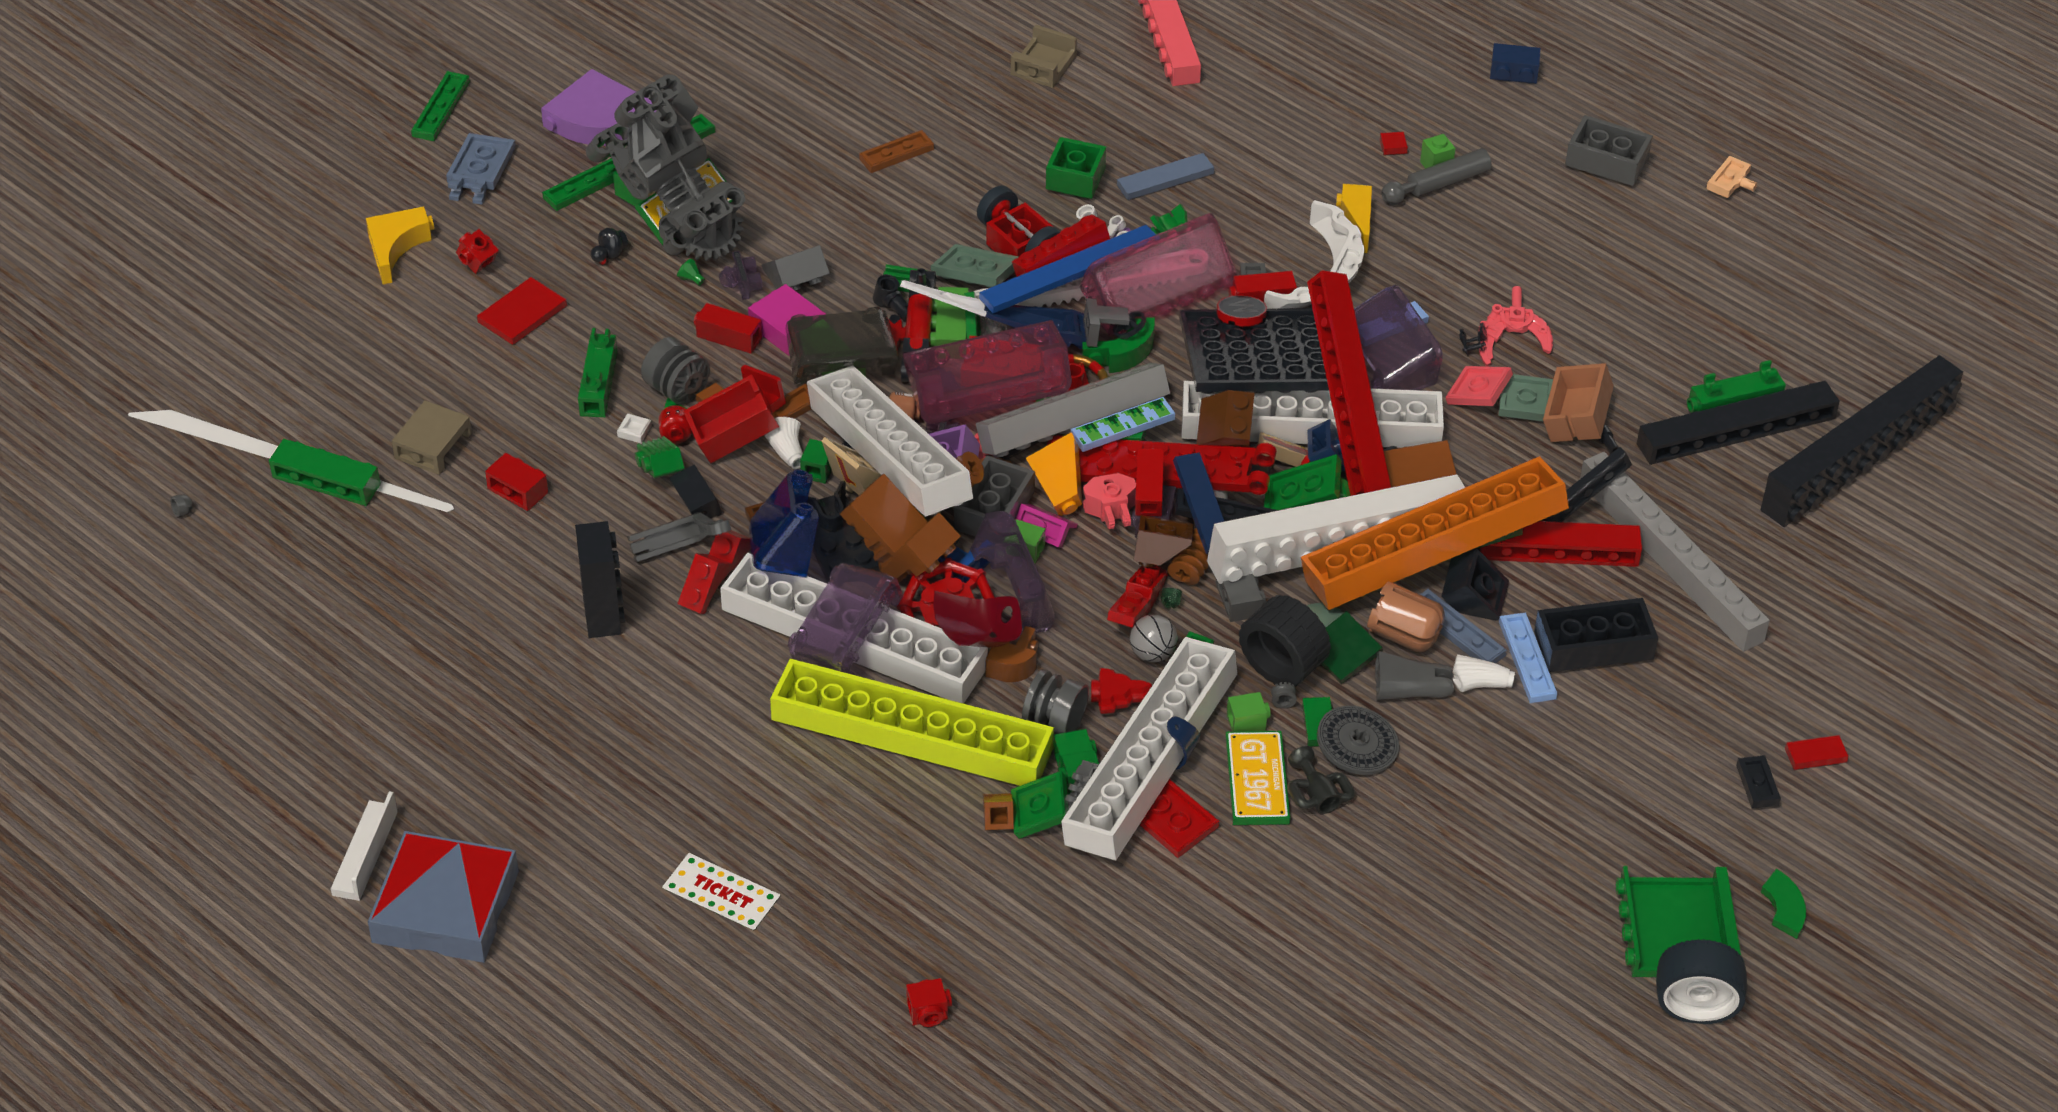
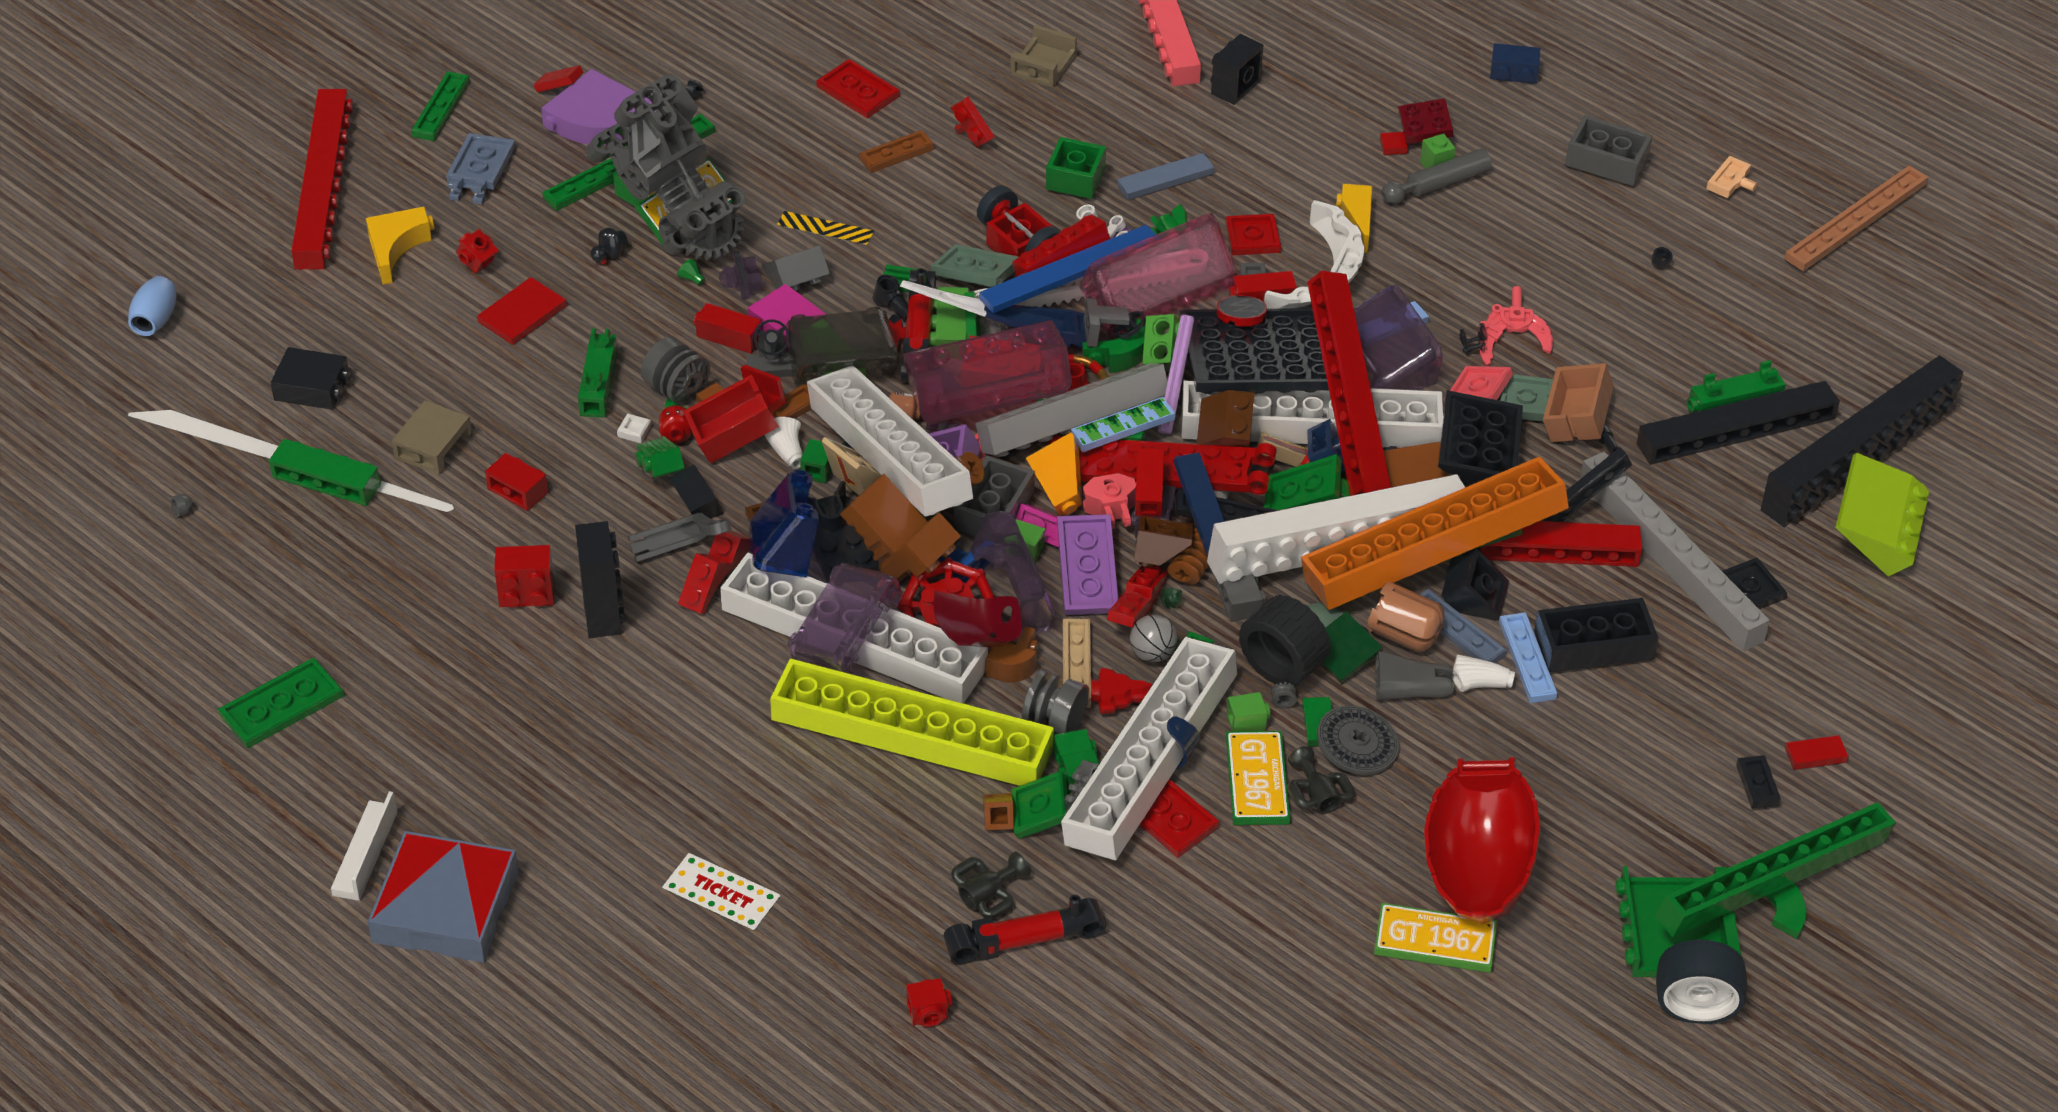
(152, 306): none -> light blue piece
(280, 702): none -> green tile
(310, 378): none -> black brick
(321, 179): none -> red brick
(524, 576): none -> red brick
(558, 78): none -> red tile
(693, 87): none -> black hinge
(772, 352): none -> dark grey piece
(825, 227): none -> sticker
(858, 88): none -> red tile
(971, 122): none -> red plate
(987, 884): none -> pearl dark grey piece
(989, 938): none -> black piece
(1077, 652): none -> tan tile
(1087, 564): none -> medium lavender plate
(1158, 343): none -> bright green brick
(1177, 368): none -> lavender axle
(1236, 69): none -> black brick
(1253, 234): none -> red tile
(1425, 120): none -> dark red plate
(1434, 938): none -> tile
(1479, 436): none -> black slope
(1482, 838): none -> red windscreen
(1660, 253): none -> black hinge
(1756, 583): none -> black tile
(1774, 869): none -> green brick
(1855, 218): none -> nougat plate
(1882, 513): none -> lime slope

